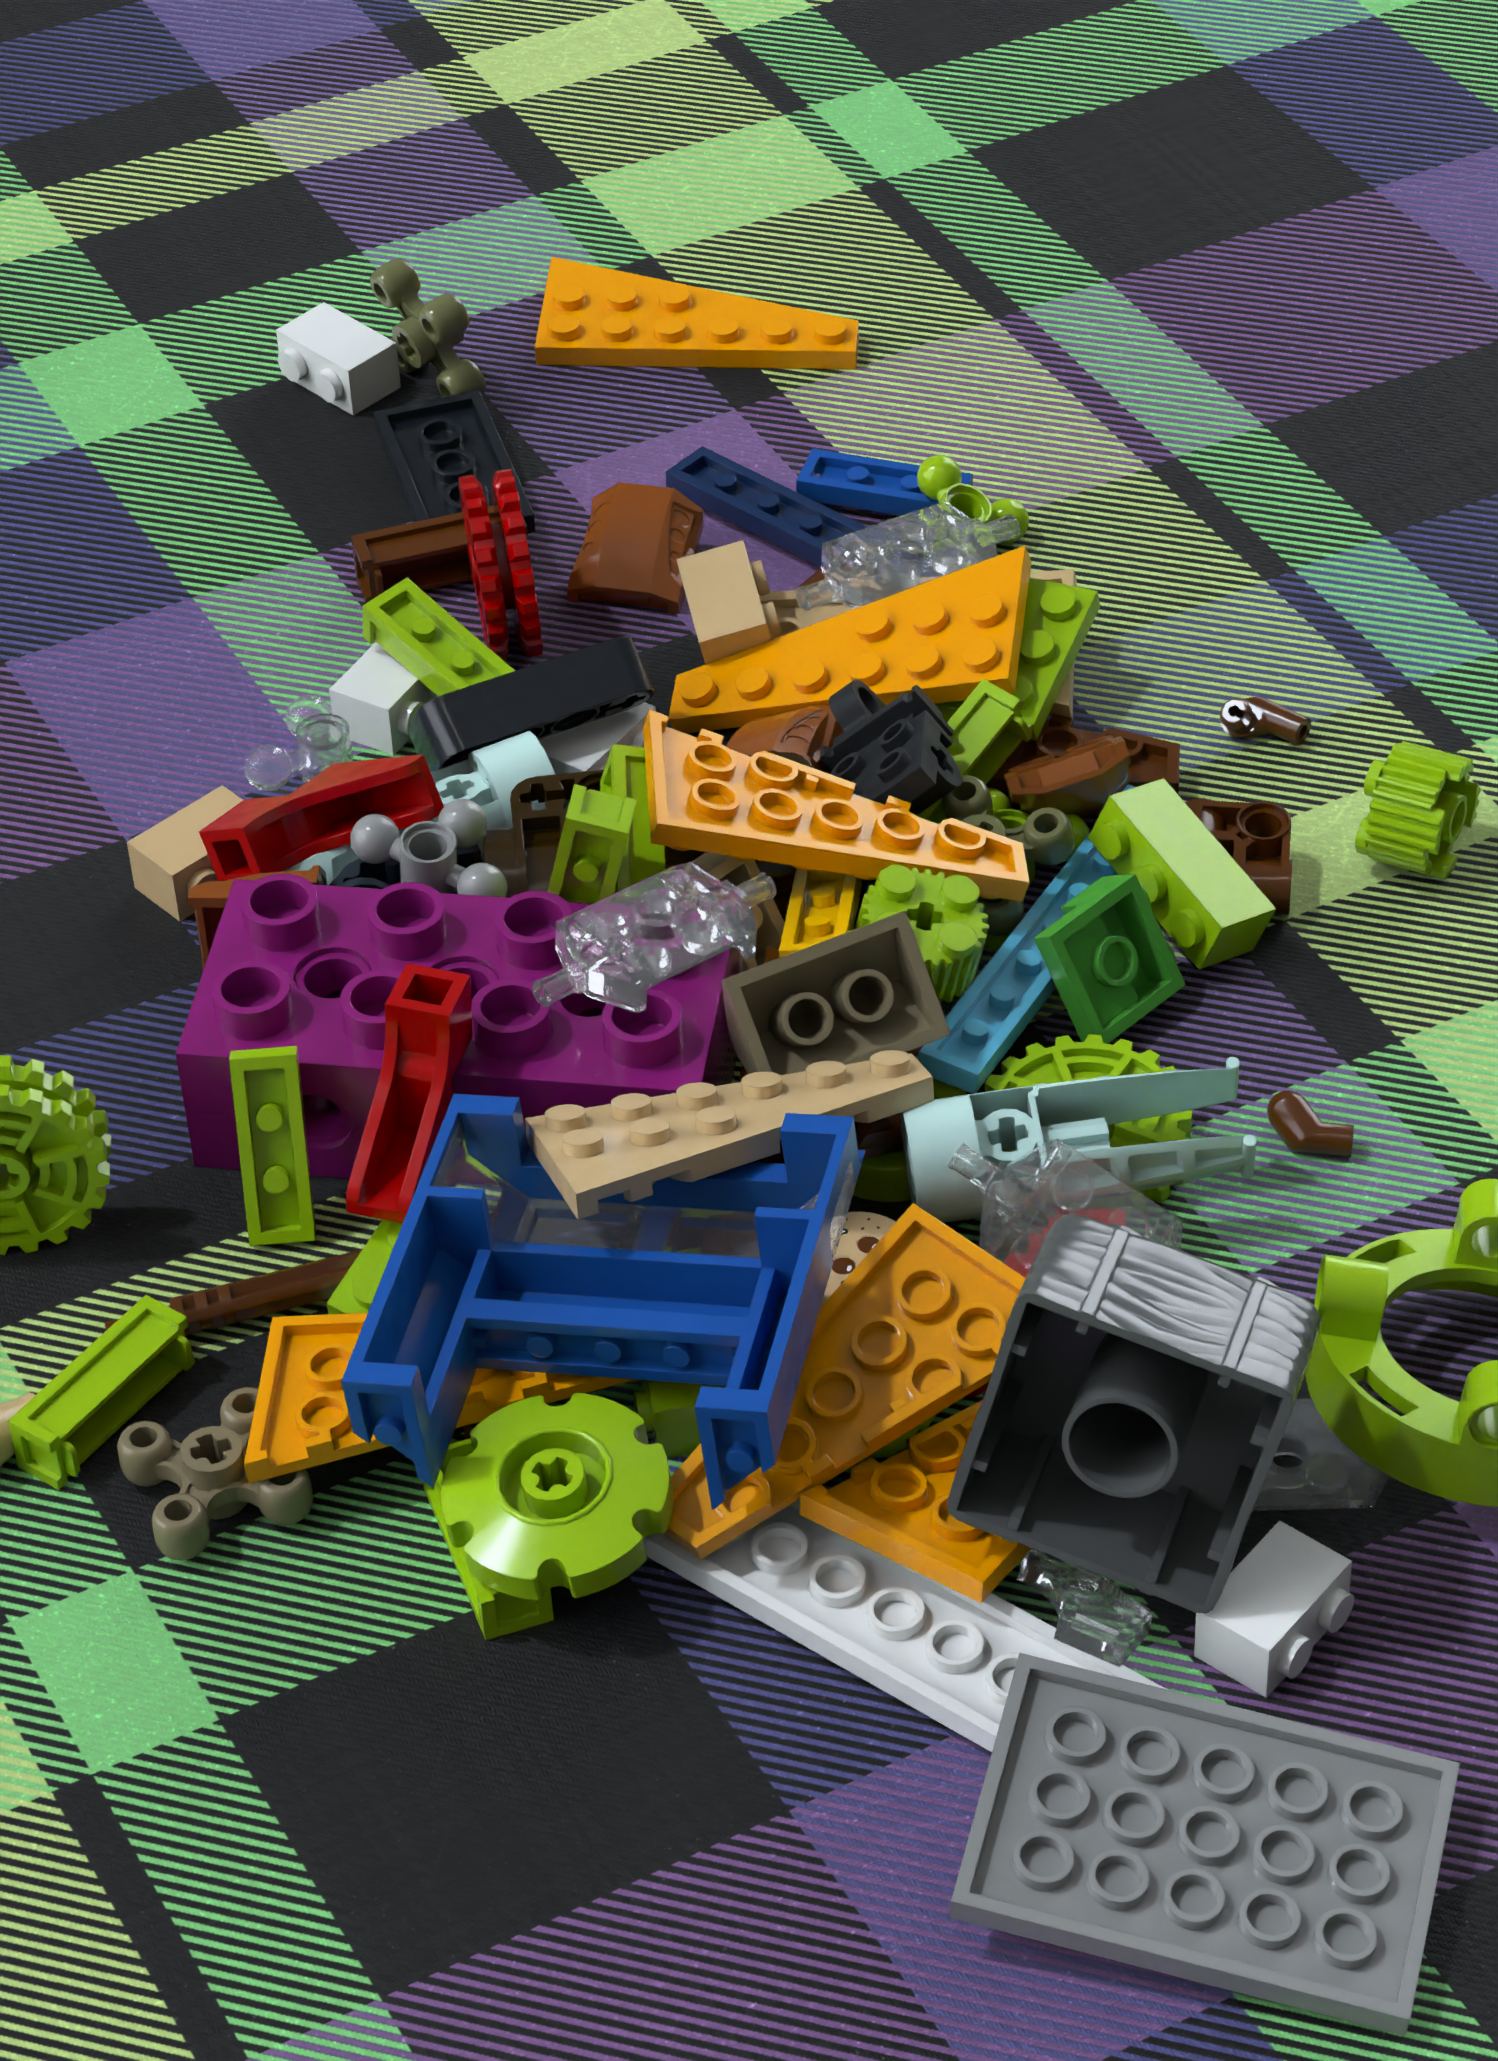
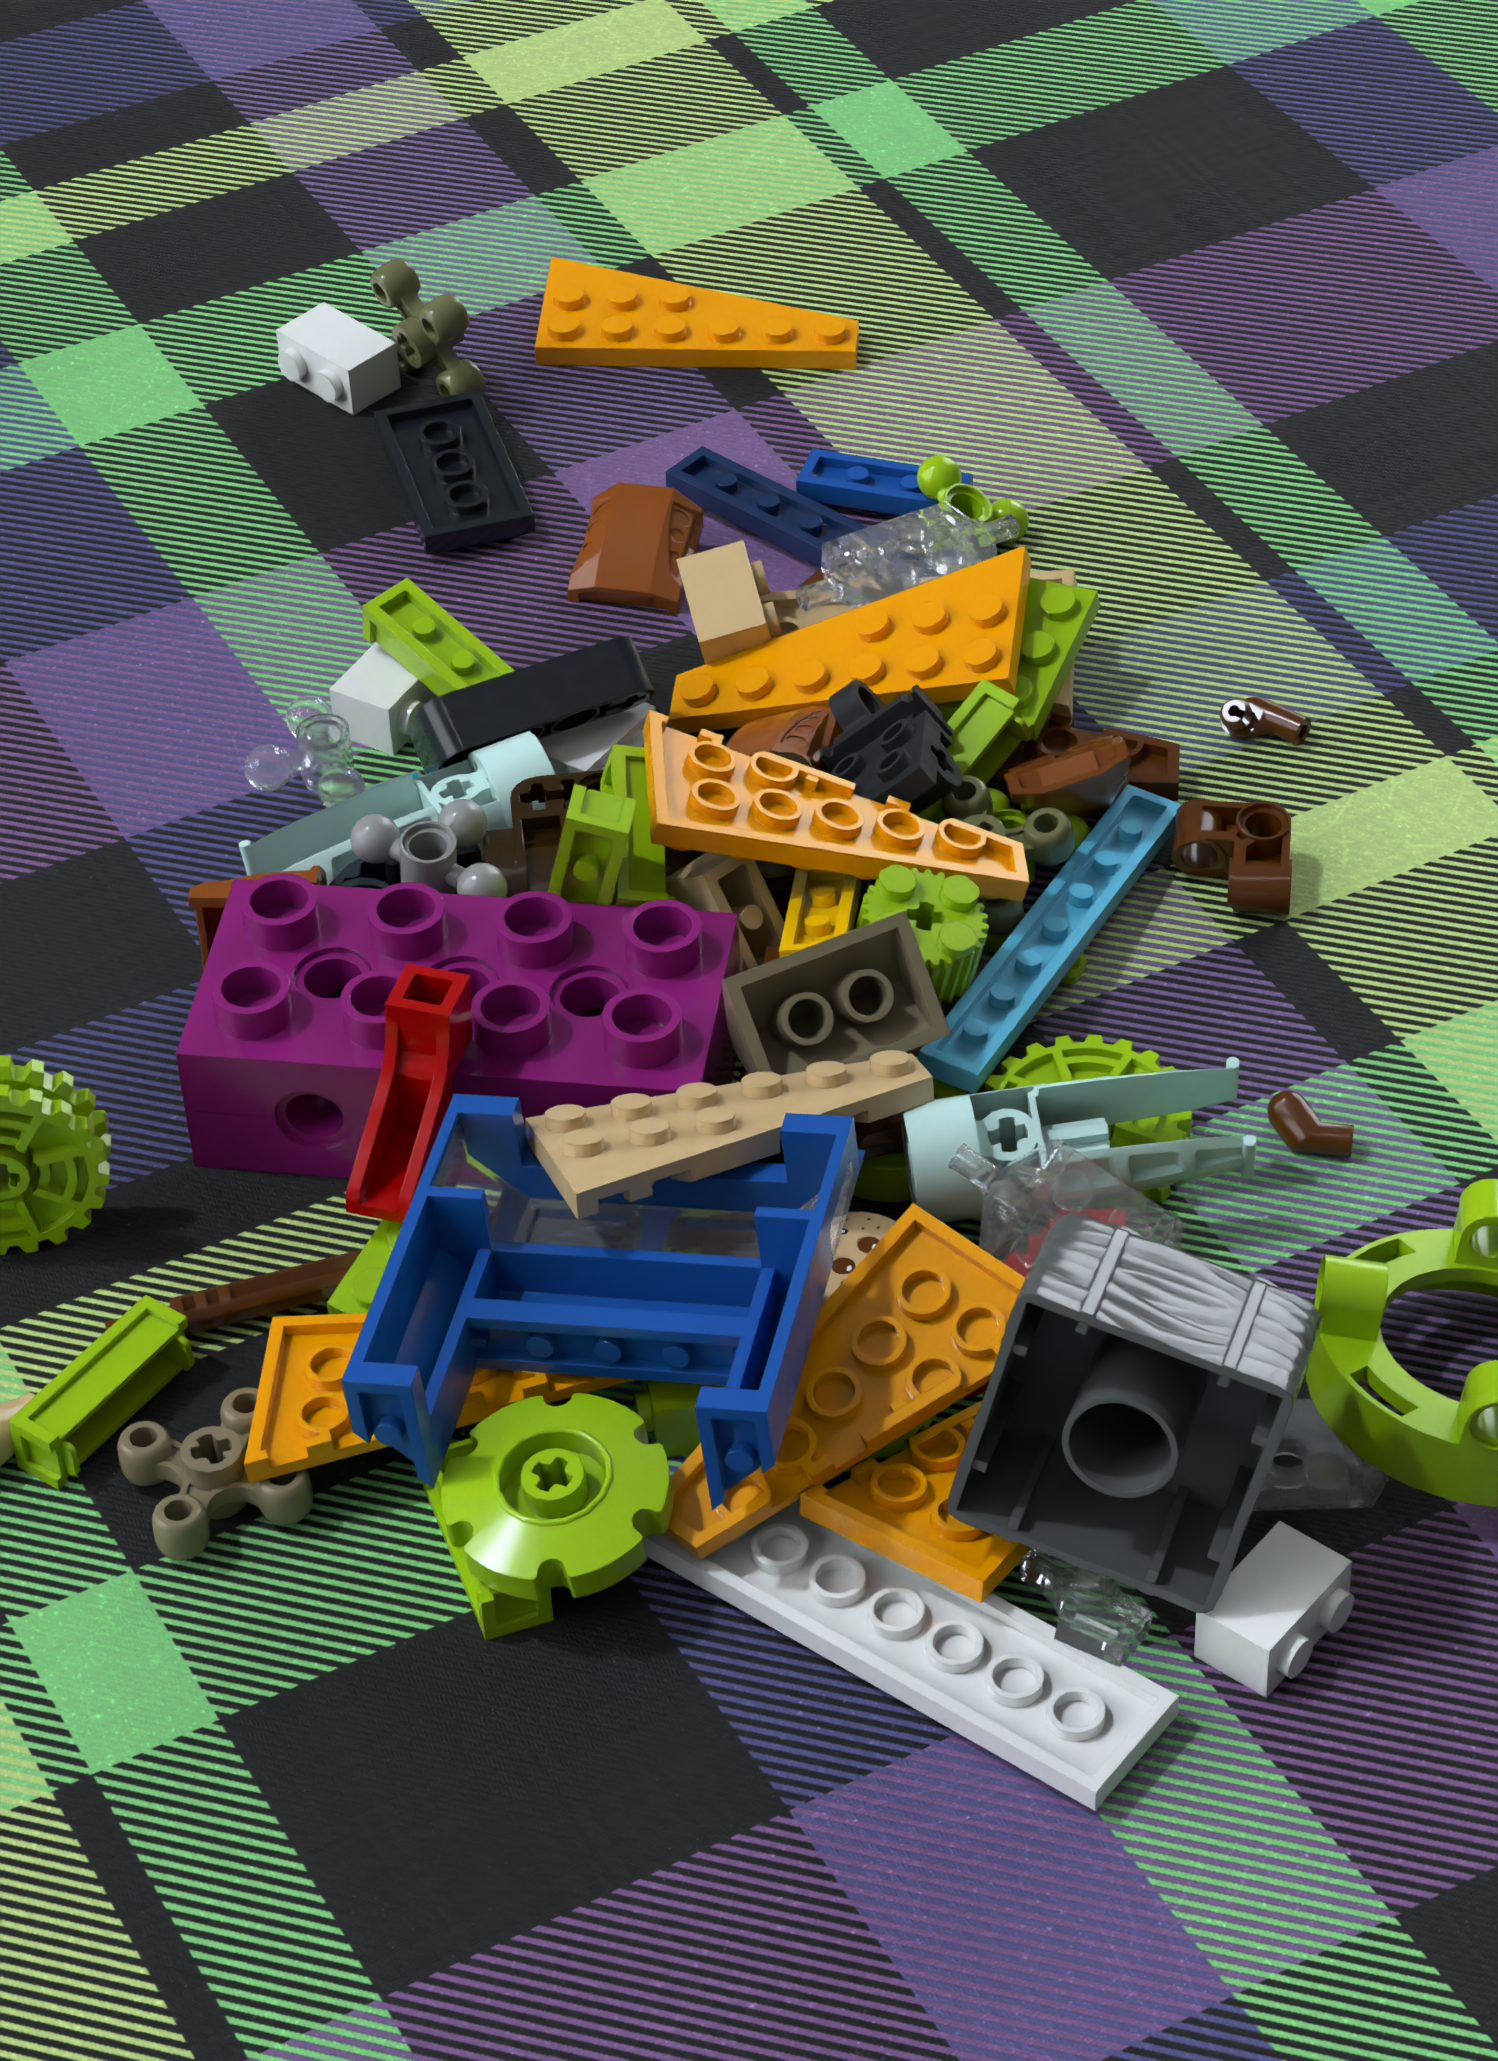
(173, 856): tan brick -> none
(272, 1145): lime plate -> none
(319, 815): red arch -> none
(424, 551): reddish brown container -> none
(501, 564): red piece -> none
(651, 935): clear plate -> none
(1109, 957): bright green plate -> none
(1187, 873): lime brick -> none
(1208, 1843): light grey plate -> none
(1417, 808): lime brick -> none

